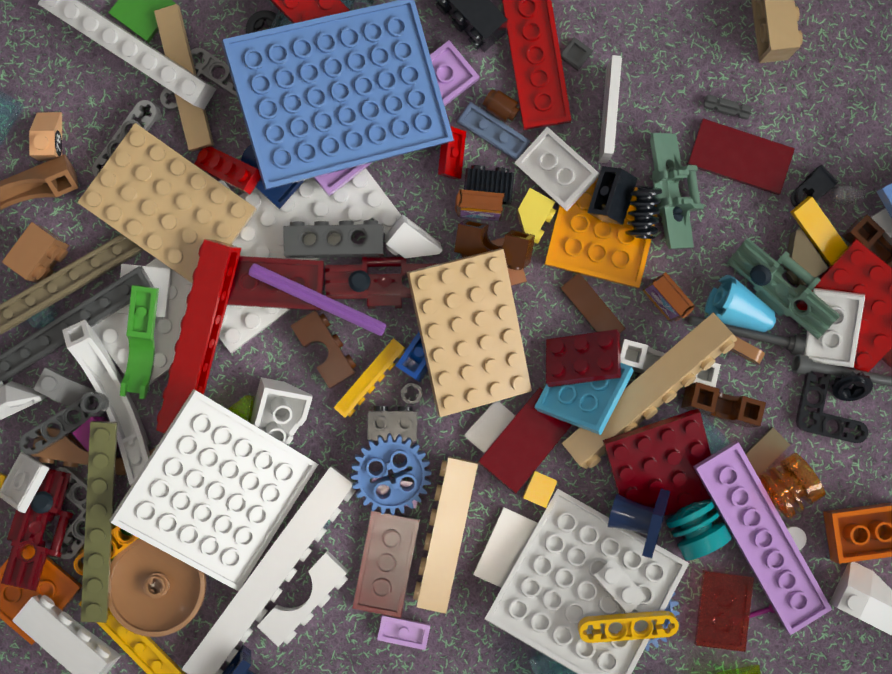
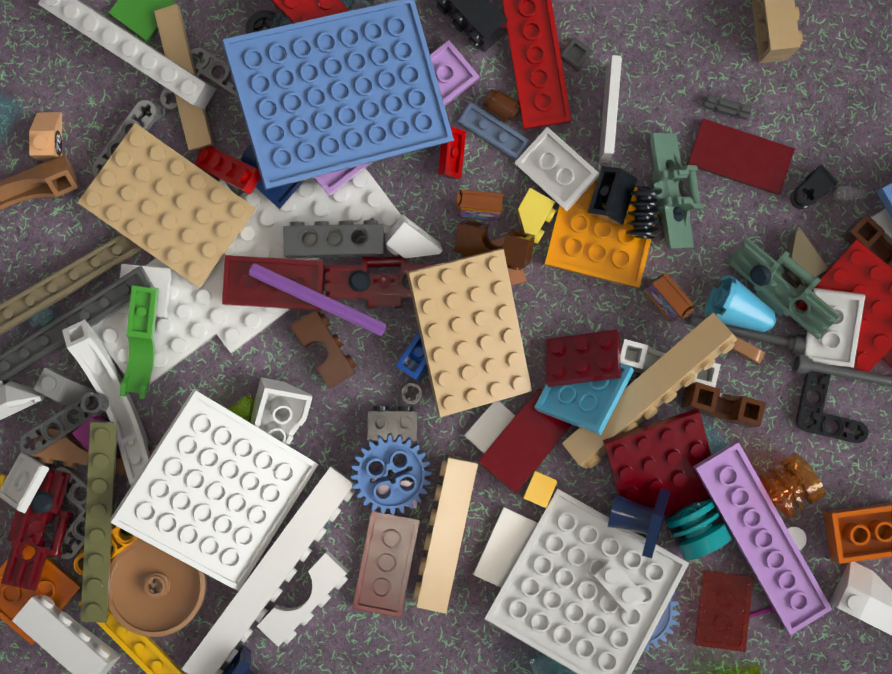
(36, 253): medium nougat brick -> none
(199, 327): red brick -> none
(368, 379): yellow piece -> none
(403, 632): lavender plate -> none
(490, 181): black brick -> none
(590, 305): reddish brown tile -> none
(628, 631): yellow beam -> none
(766, 450): dark tan tile -> none
(819, 230): yellow tile -> none
(861, 386): black gear -> none

